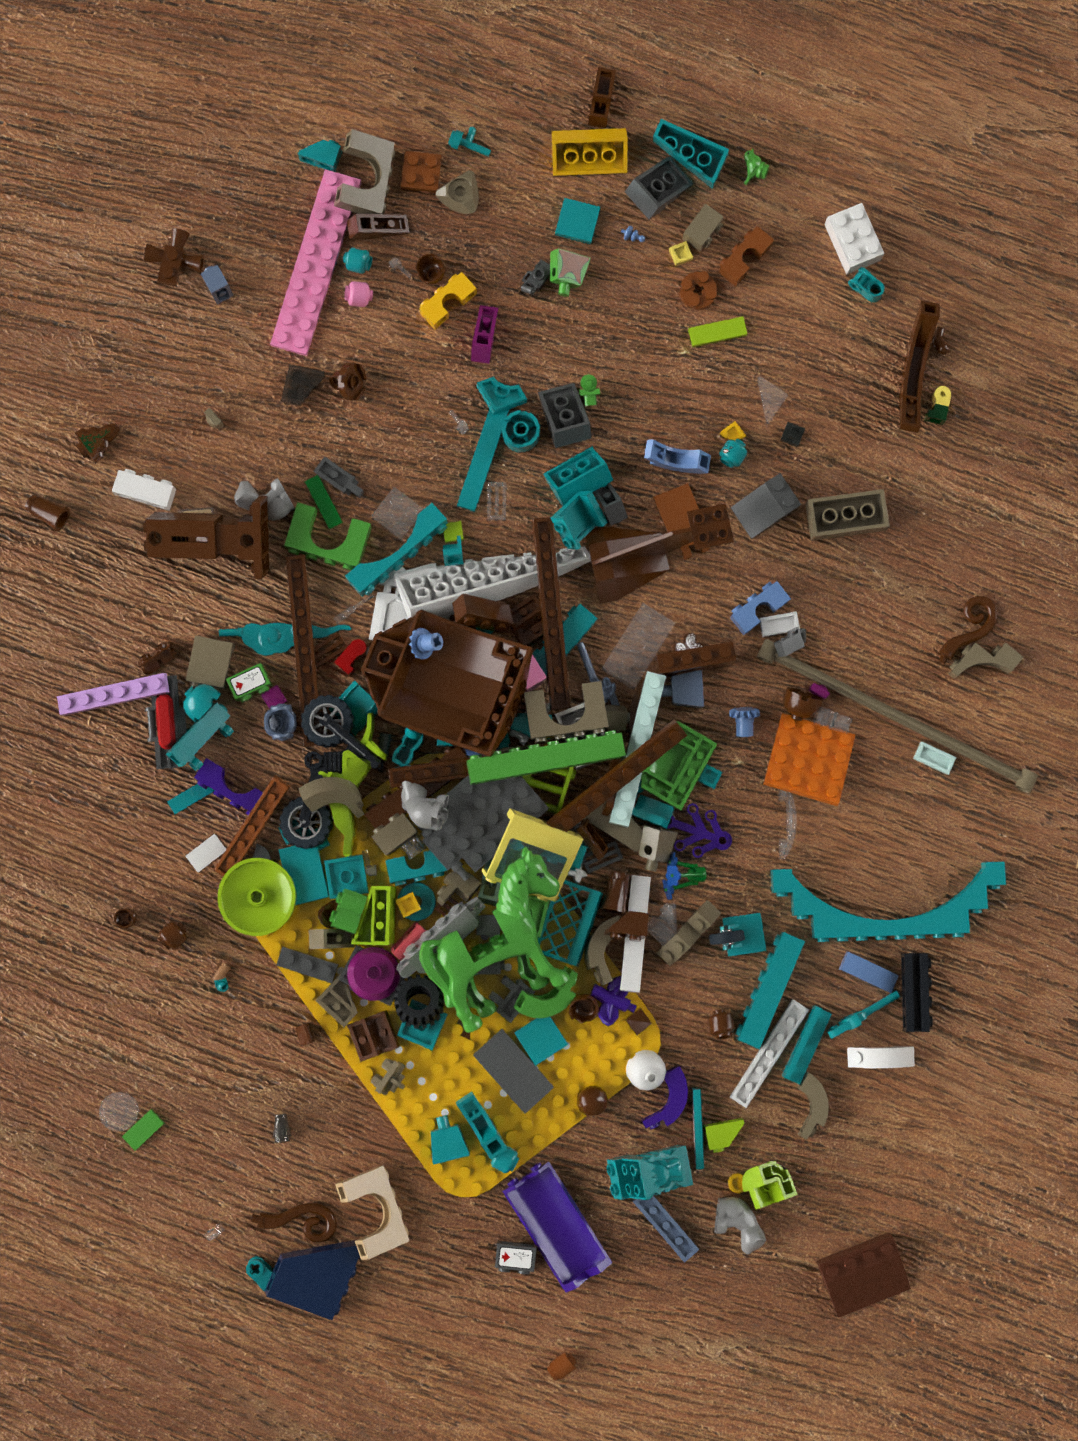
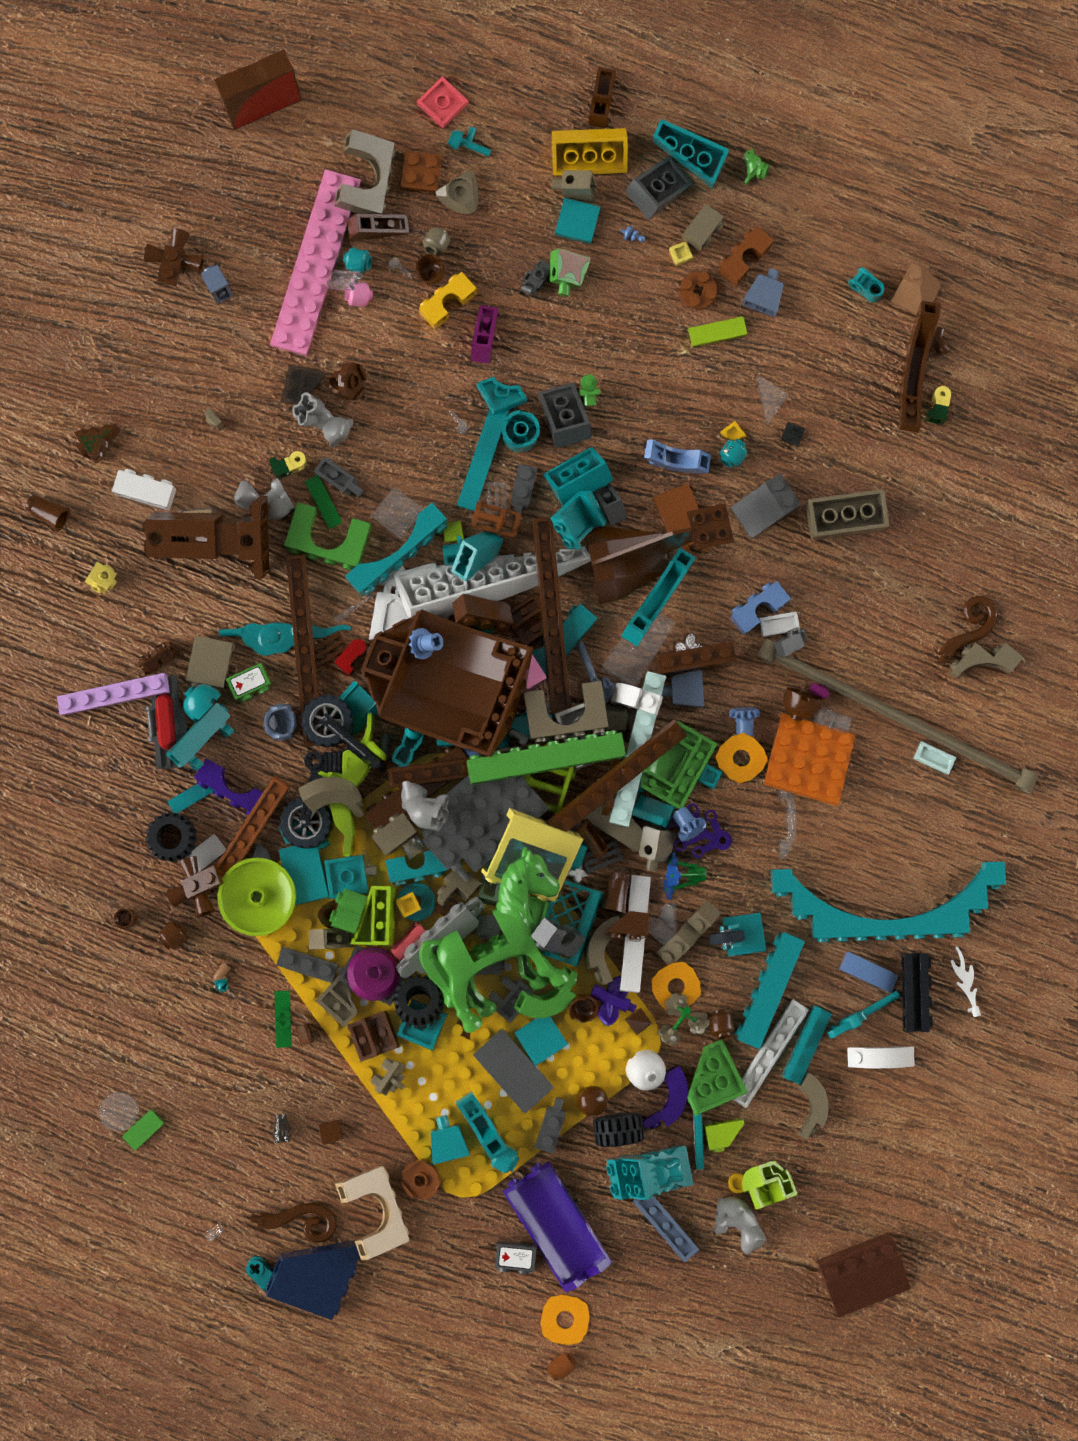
(101, 578): none -> light yellow brick
(155, 832): none -> black tyre
(196, 886): none -> reddish brown brick
(258, 89): none -> tile
(274, 697): magenta tile -> none
(282, 1019): none -> green piece
(288, 465): none -> leg
(312, 412): none -> light grey animal
(322, 154): teal slope -> none
(330, 1132): none -> reddish brown slope
(341, 283): none -> clear tile
(428, 1171): none -> dark orange plate
(436, 241): none -> dark tan head
(442, 102): none -> coral tile
(476, 553): none -> teal slope
(499, 520): none -> dark orange piece
(523, 487): none -> dark grey hinge
(549, 1325): none -> light orange piece
(551, 1127): none -> dark grey hinge
(557, 939): none -> dark grey arch
(576, 185): none -> dark tan torso
(618, 1129): none -> black tyre
(636, 698): none -> white arch
(658, 597): none -> teal arch
(672, 971): none -> light orange piece
(677, 1005): none -> dark tan plant
(689, 825): none -> medium blue gear
(715, 1079): none -> bright green plate
(741, 742): none -> light orange piece
(765, 293): none -> sand blue torso
(854, 238): white brick -> none
(915, 286): none -> medium nougat slope
(967, 978): none -> white piece

